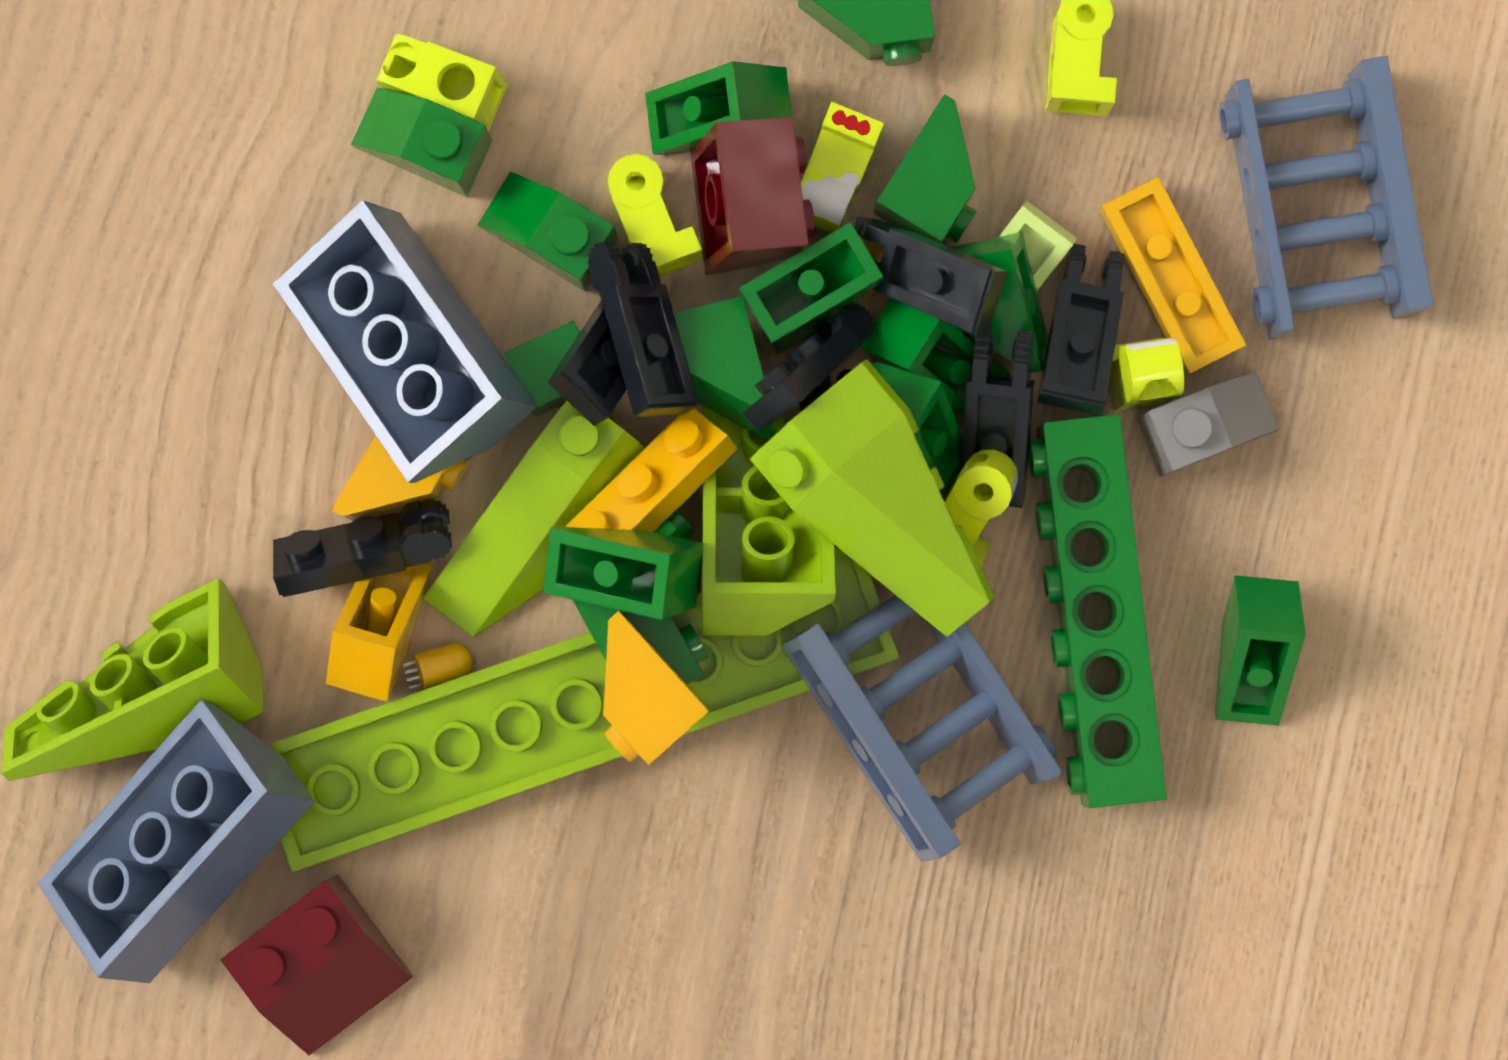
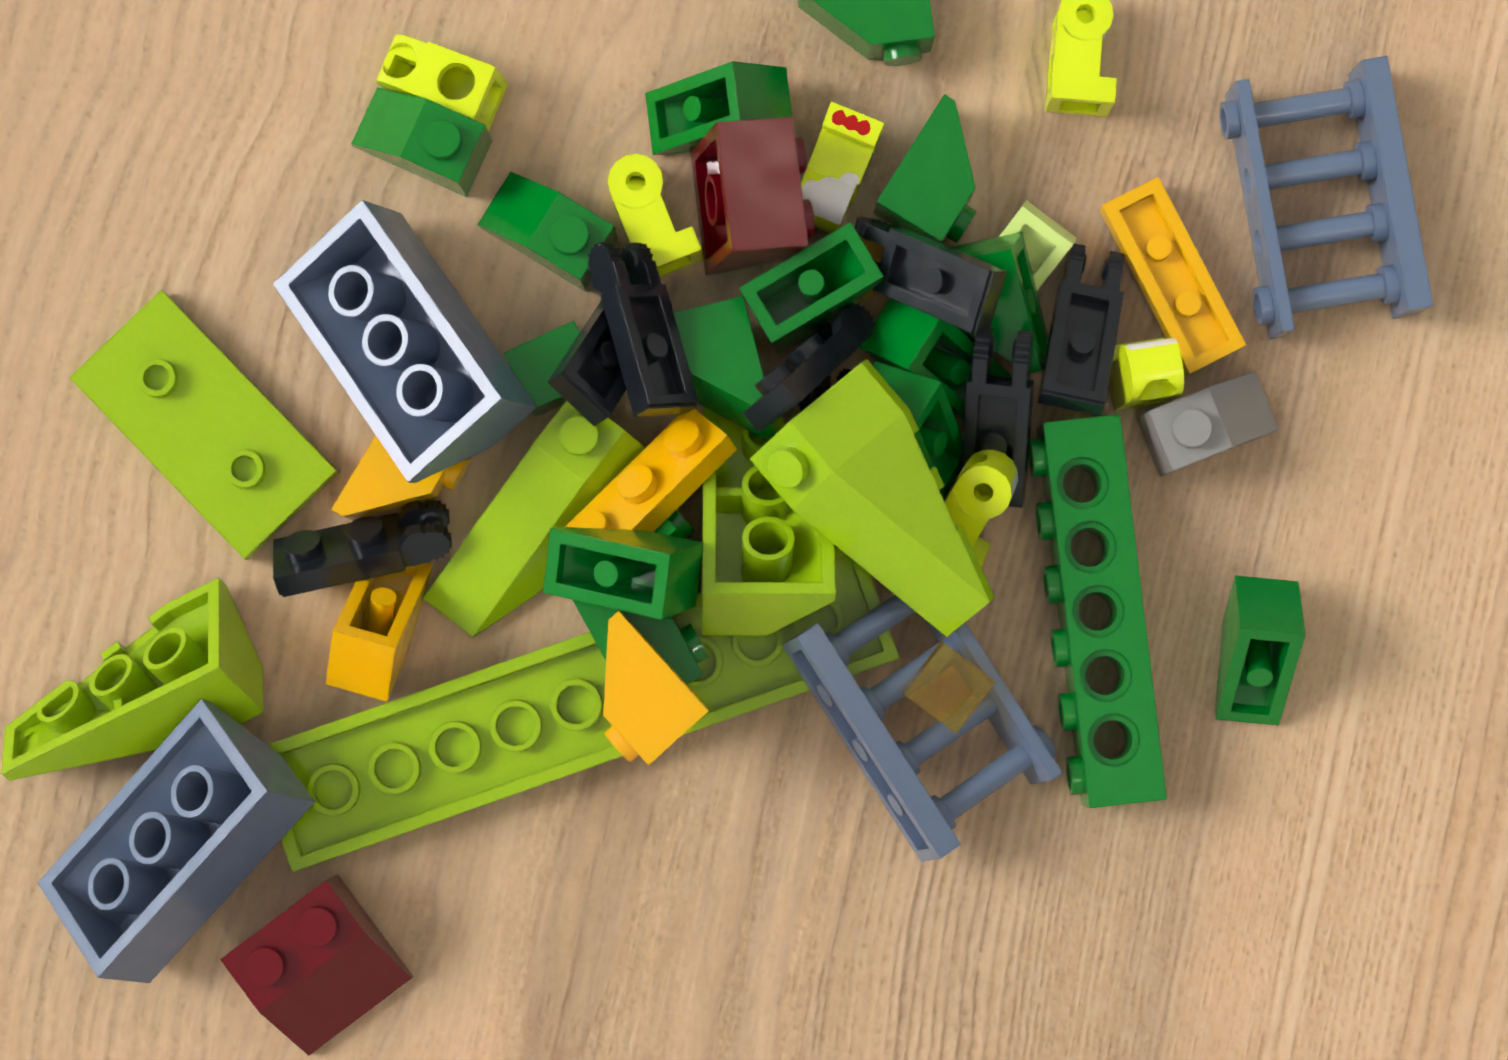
(204, 425): none -> lime plate
(439, 665): yellow piece -> none
(948, 687): none -> clear yellow tile

